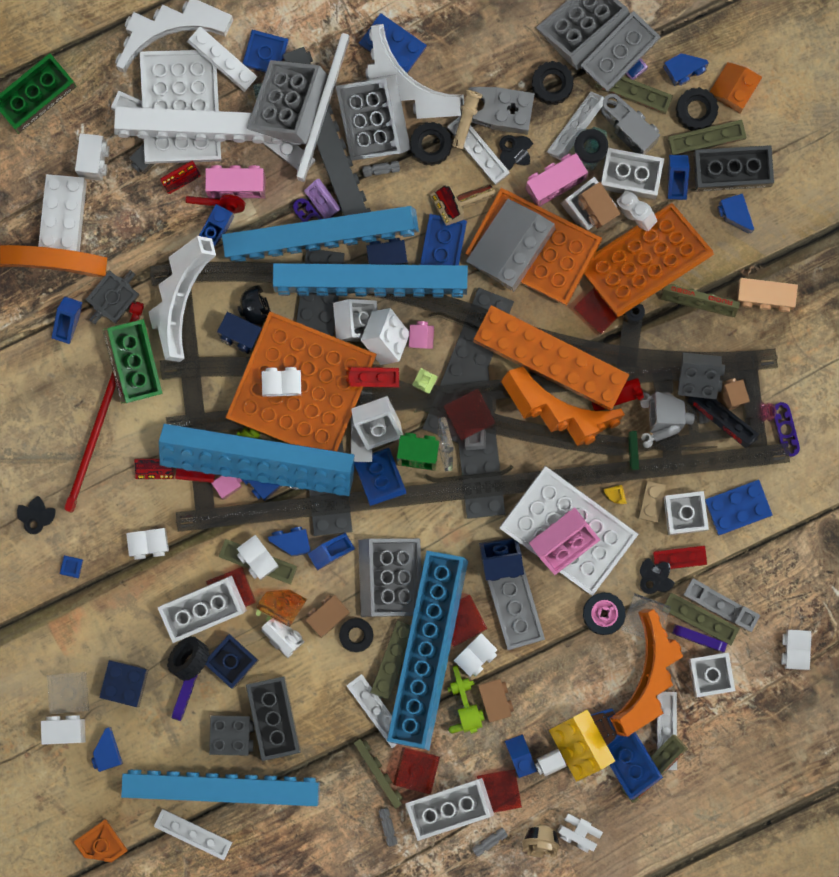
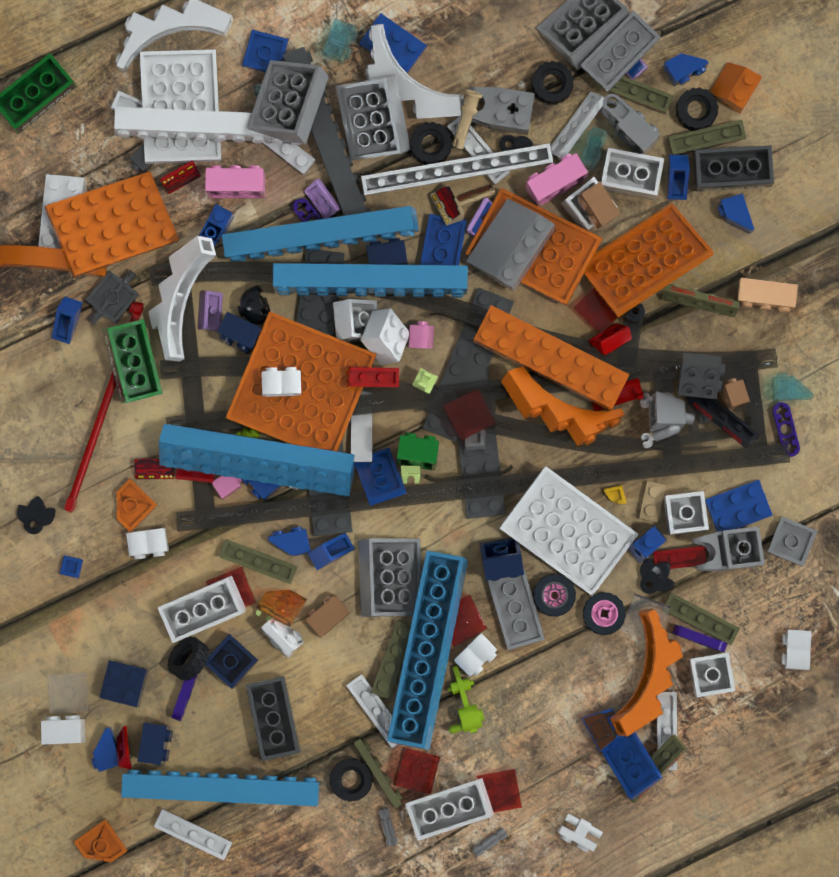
(91, 157): white brick -> none
(111, 224): none -> orange plate
(124, 749): none -> red slope
(133, 505): none -> orange plate
(154, 744): none -> dark blue brick
(210, 310): none -> lavender slope
(222, 59): white plate -> none
(228, 201): red piece -> none
(231, 735): dark grey brick -> none
(257, 558): white brick -> none
(322, 108): white tile -> none
(336, 779): none -> black tyre
(339, 41): none -> clear light blue brick
(356, 623): black tyre -> none
(377, 422): white brick -> none
(382, 168): light grey axle -> none
(411, 471): none -> yellowish green tile
(445, 444): clear tile -> none
(457, 169): none -> white brick
(479, 217): none -> slope
(495, 700): medium nougat brick -> none
(520, 756): blue slope -> none
(540, 841): tan cone -> none
(550, 763): white brick -> none
(562, 587): none -> black wheel
(564, 541): bright pink slope -> none
(581, 745): yellow brick -> none
(591, 134): black tyre -> none
(611, 338): none -> red slope
(633, 451): dark green tile -> none
(637, 210): white brick -> none
(647, 544): none -> blue torso
(721, 605): light grey slope -> none
(725, 552): none -> light grey brick
(767, 411): clear pink plate -> none
(789, 388): none -> clear light blue slope
(792, 541): none -> light grey plate

